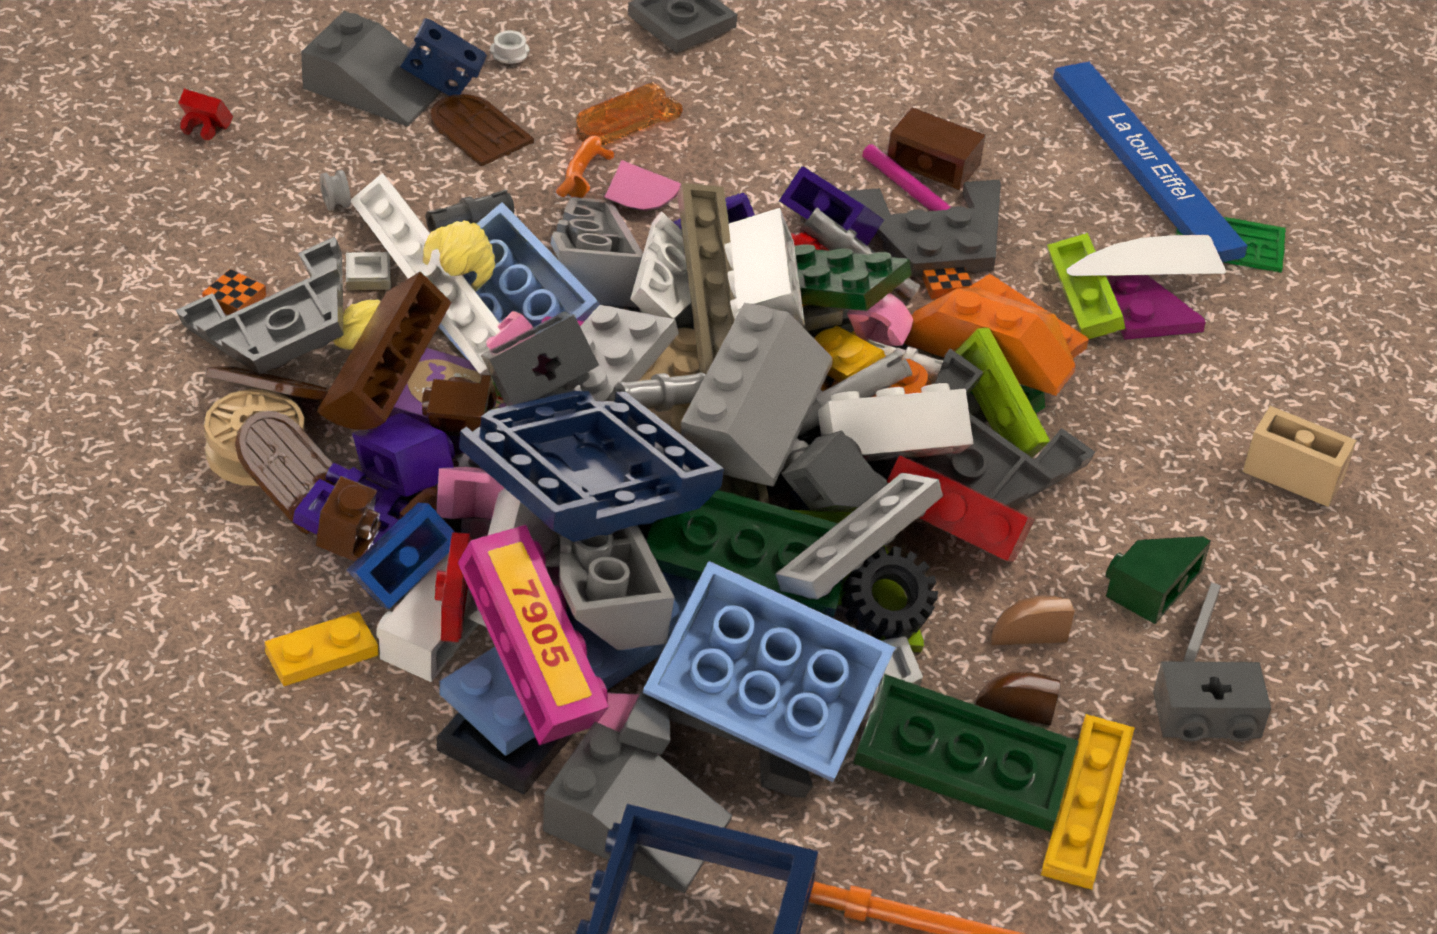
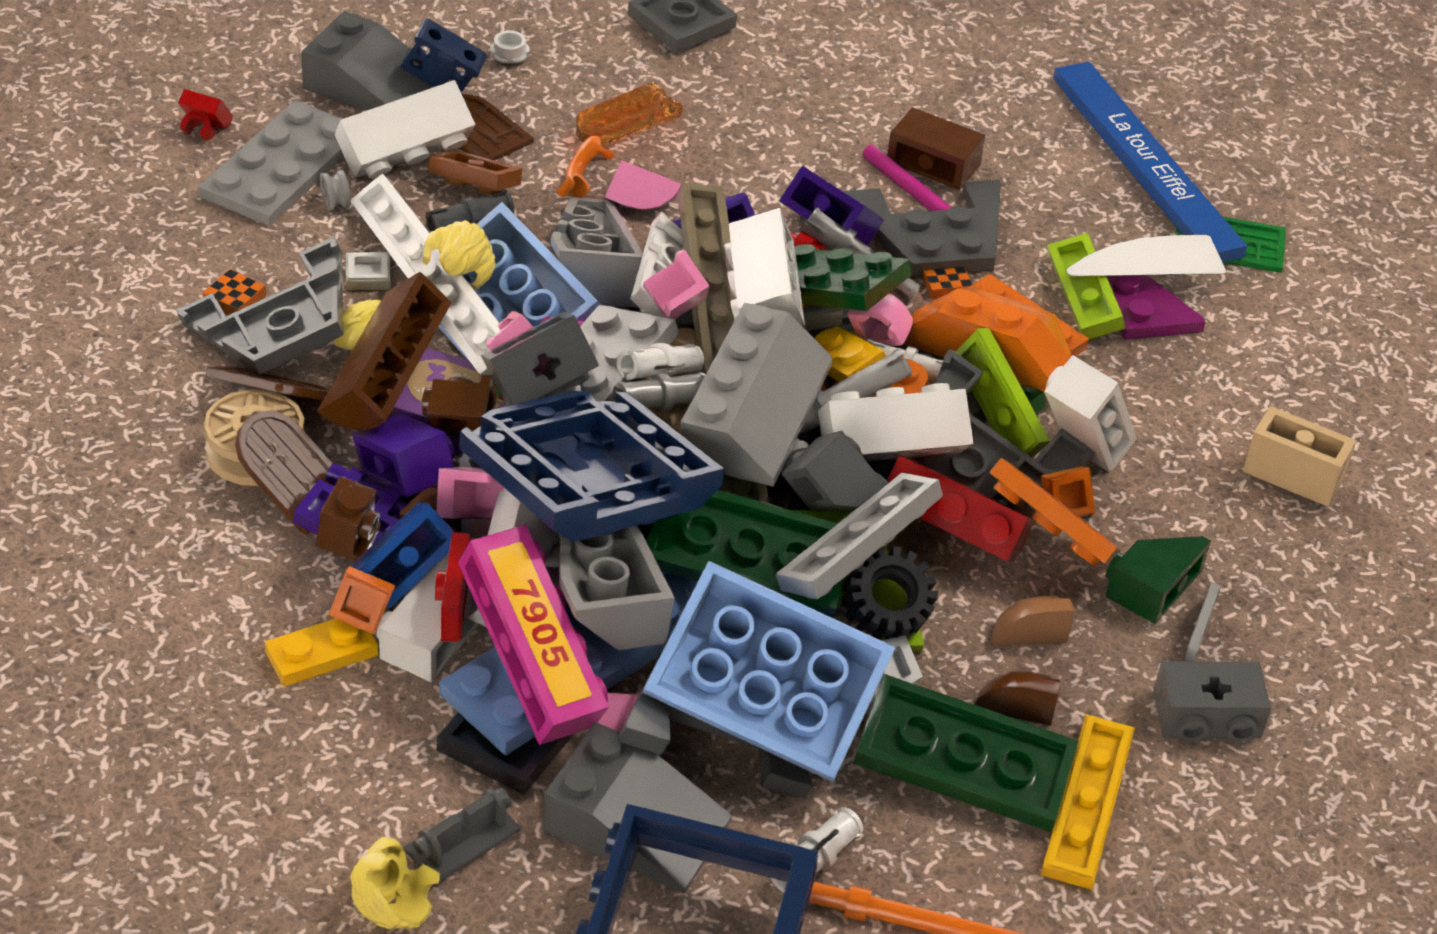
(276, 164): none -> light grey plate
(361, 600): none -> orange tile
(385, 875): none -> light yellow hair
(405, 130): none -> white brick
(465, 834): none -> dark grey hinge
(466, 168): none -> dark orange plate
(660, 359): none -> white pin
(677, 287): none -> bright pink panel
(837, 832): none -> white pin
(1053, 514): none -> orange plate
(1072, 488): none -> orange tile
(1091, 410): none -> white brick

